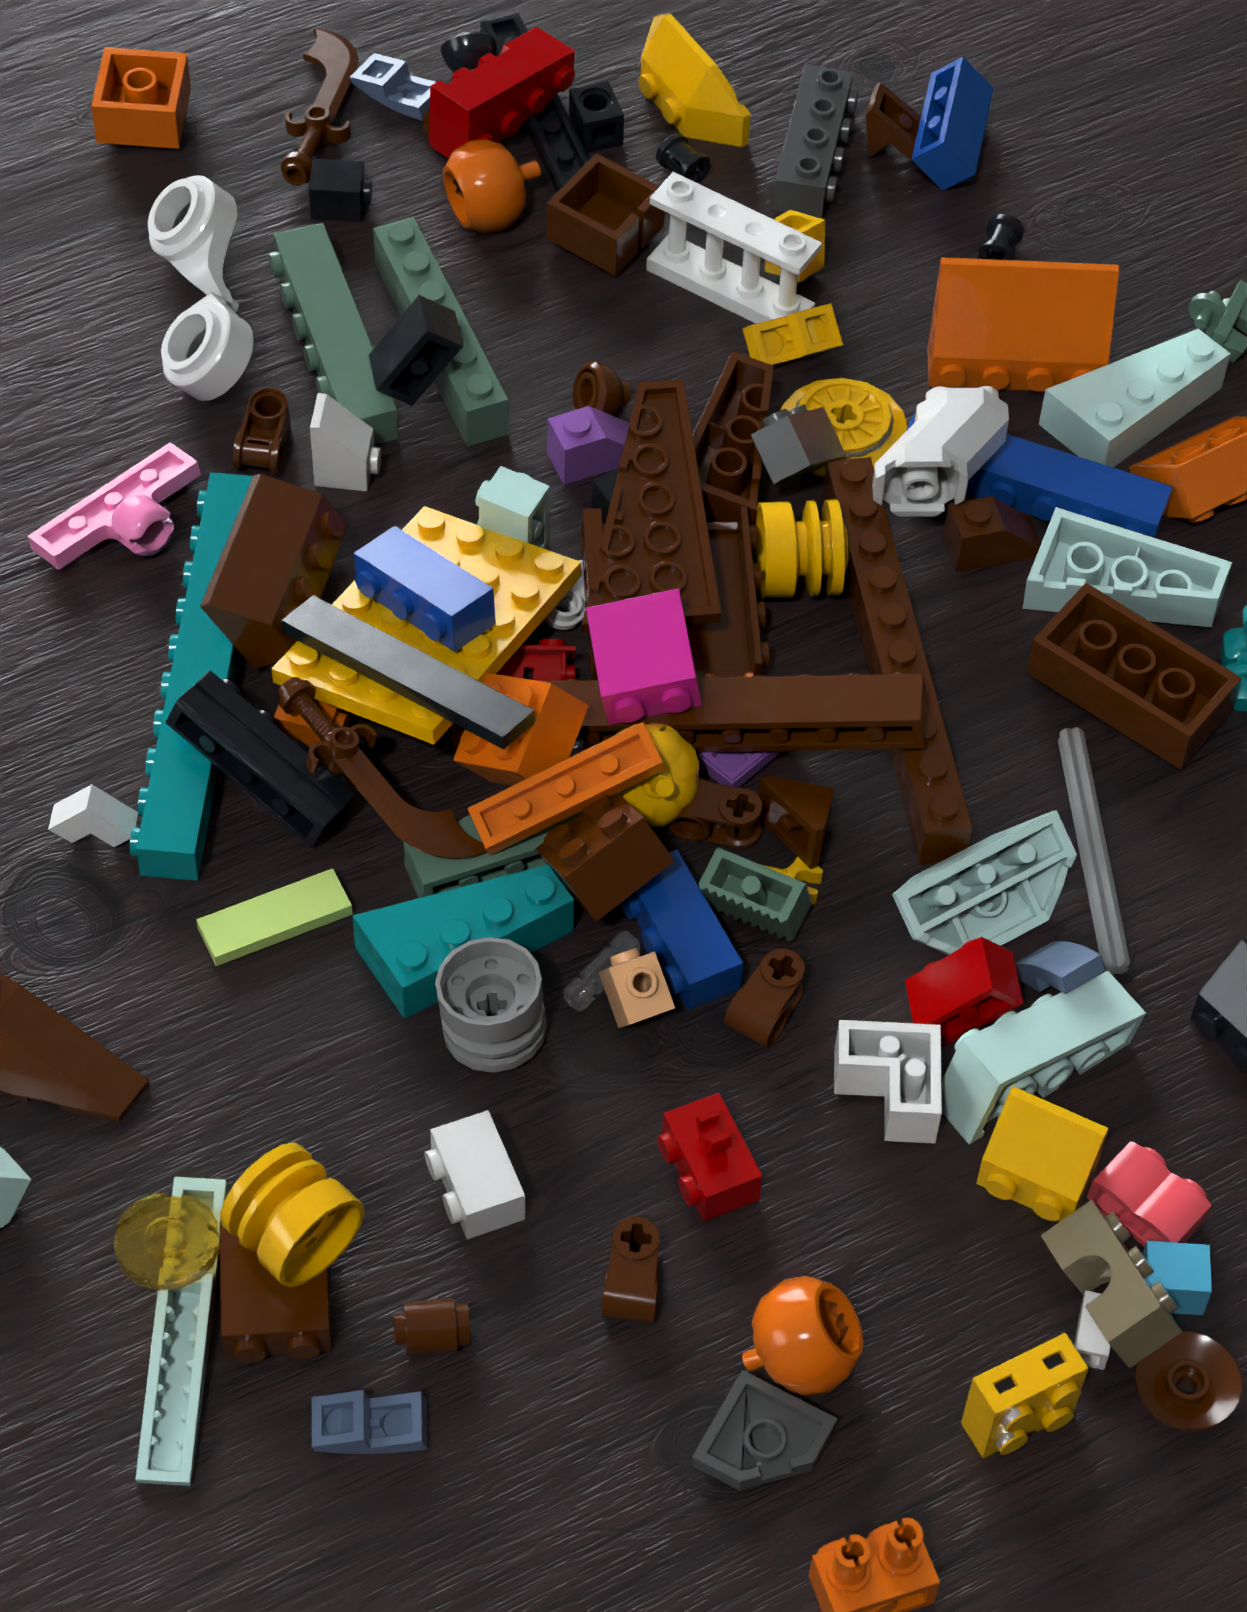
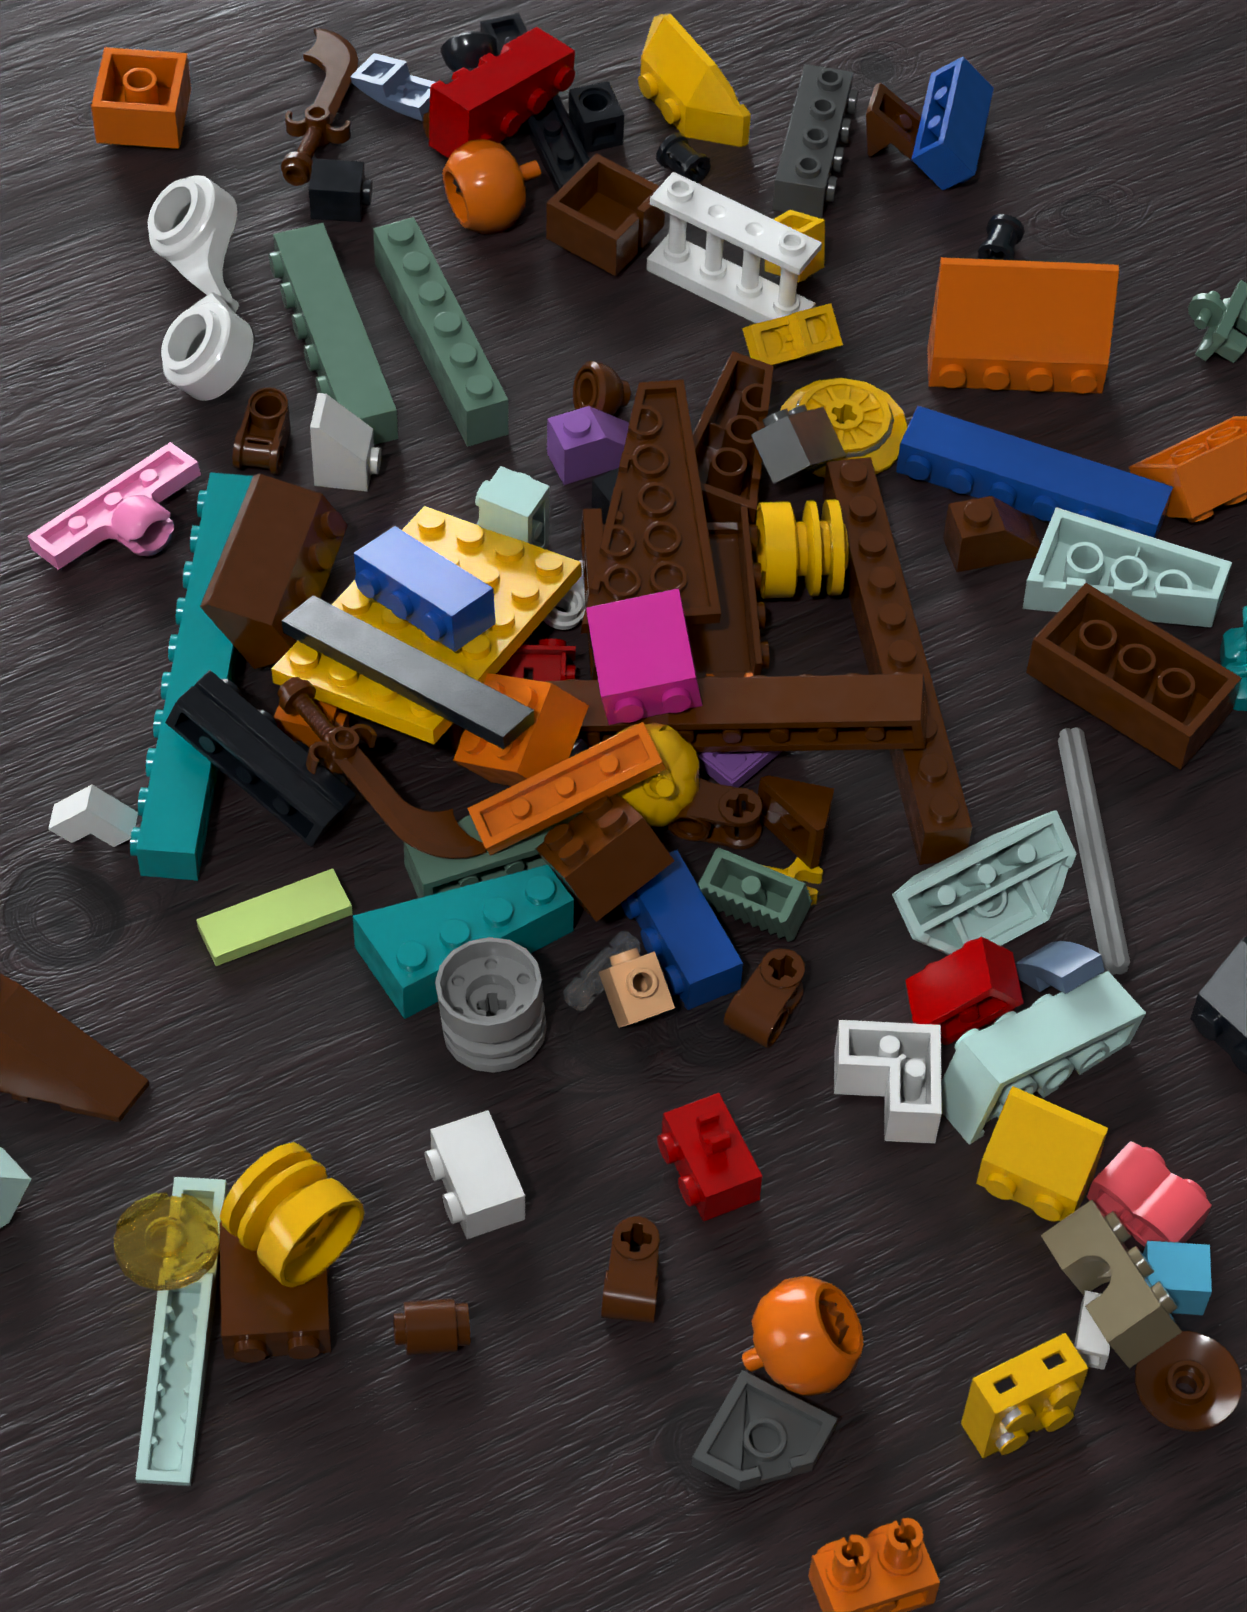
(369, 1425): sand blue slope -> none
(415, 350): black brick -> none
(941, 450): white brick -> none
(1135, 398): light aqua wedge -> none

